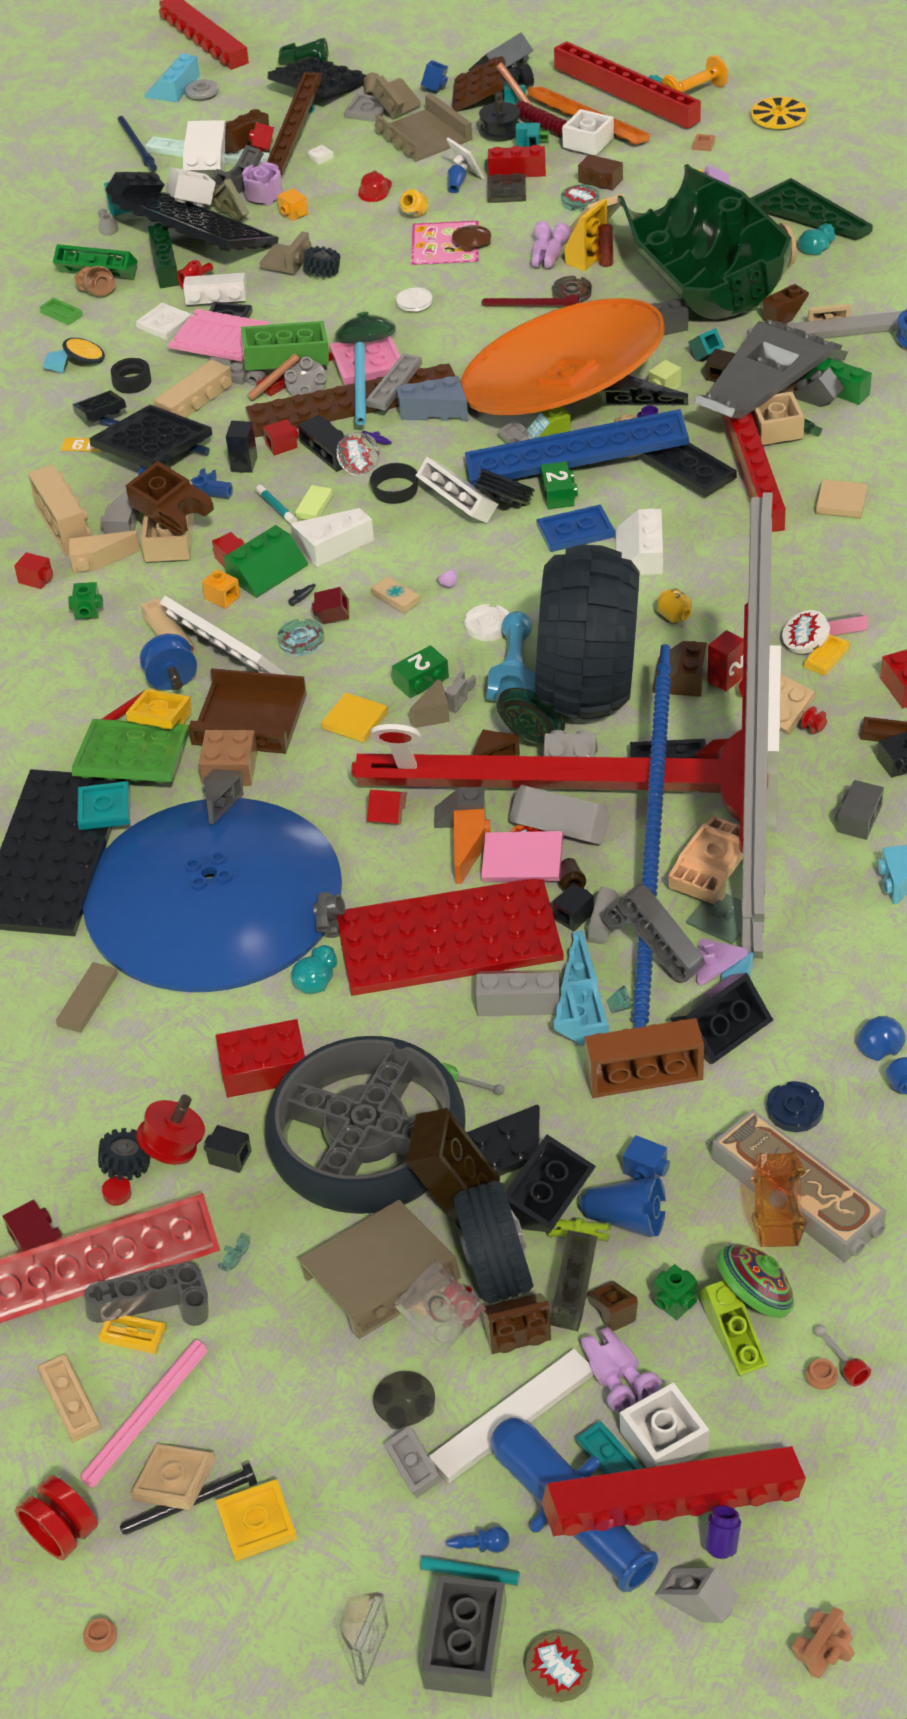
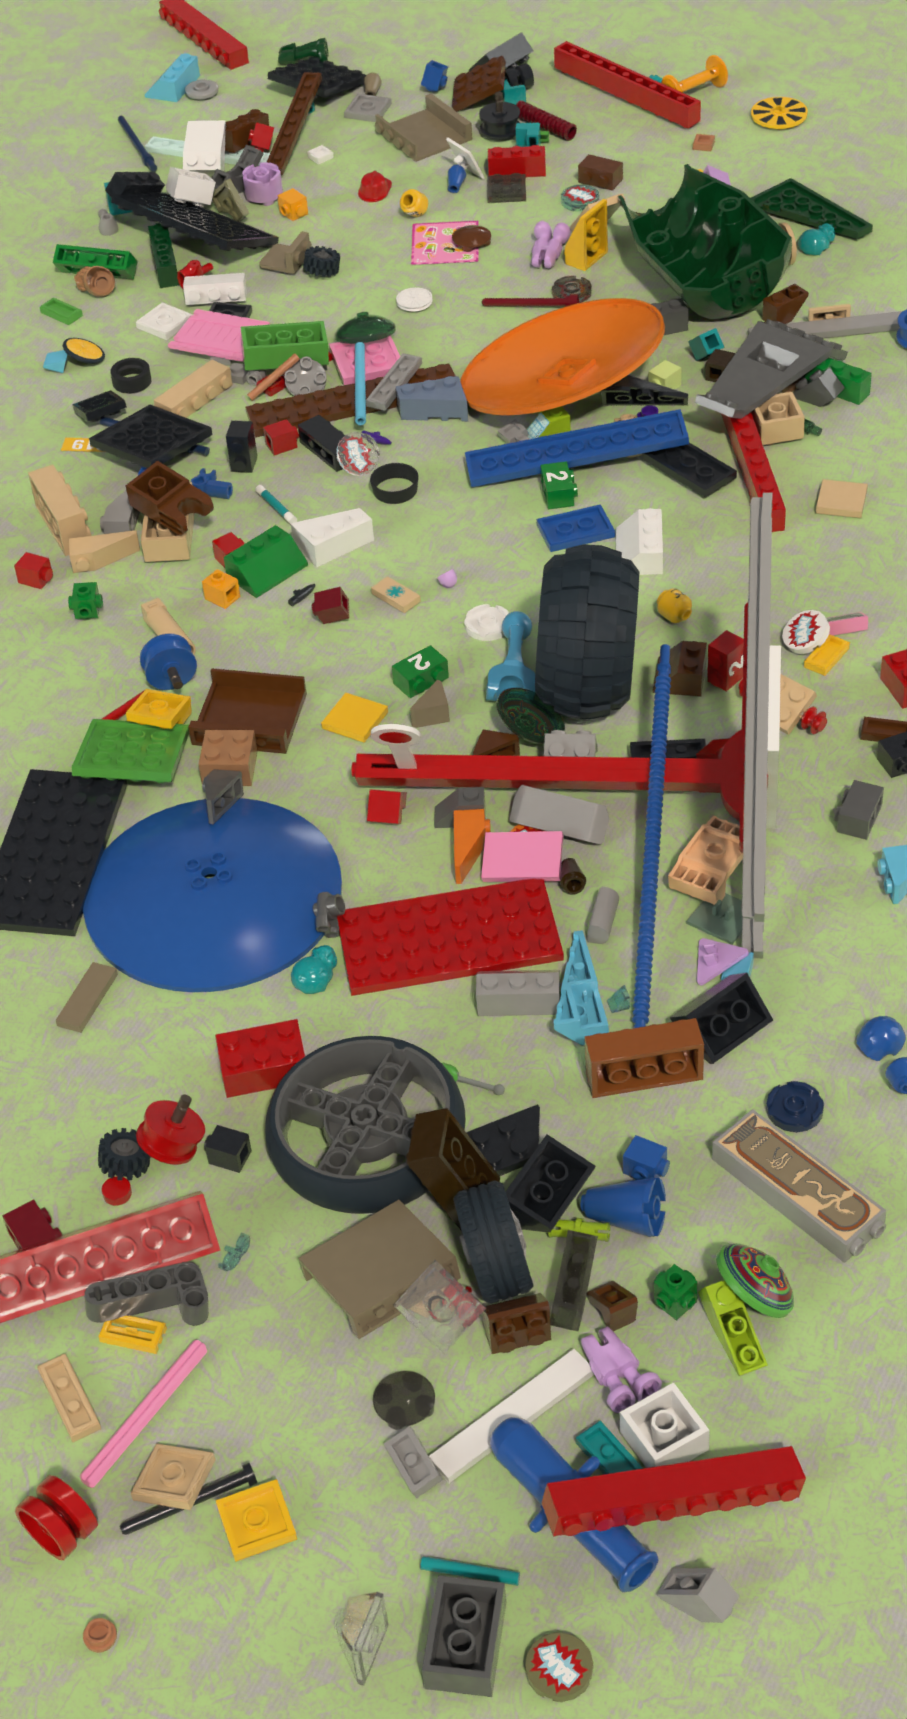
(103, 805): teal tile -> none
(219, 638): white plate -> none
(301, 637): clear light blue tile -> none
(314, 502): yellowish green tile -> none
(395, 96): dark tan bracket -> none
(457, 490): white brick -> none
(457, 693): light grey plate -> none
(494, 1539): blue bar -> none
(504, 488): black brick -> none
(512, 83): nougat bar -> none
(571, 107): orange plate -> none
(573, 907): black brick -> none
(588, 132): white brick -> none
(605, 245): clear red piece -> none
(657, 930): dark grey beam -> none
(722, 1532): dark purple brick -> none
(783, 1224): clear orange piece -> none
(821, 1374): nougat plate -> none
(827, 1645): nougat hips -> none
(854, 1370): red hinge -> none

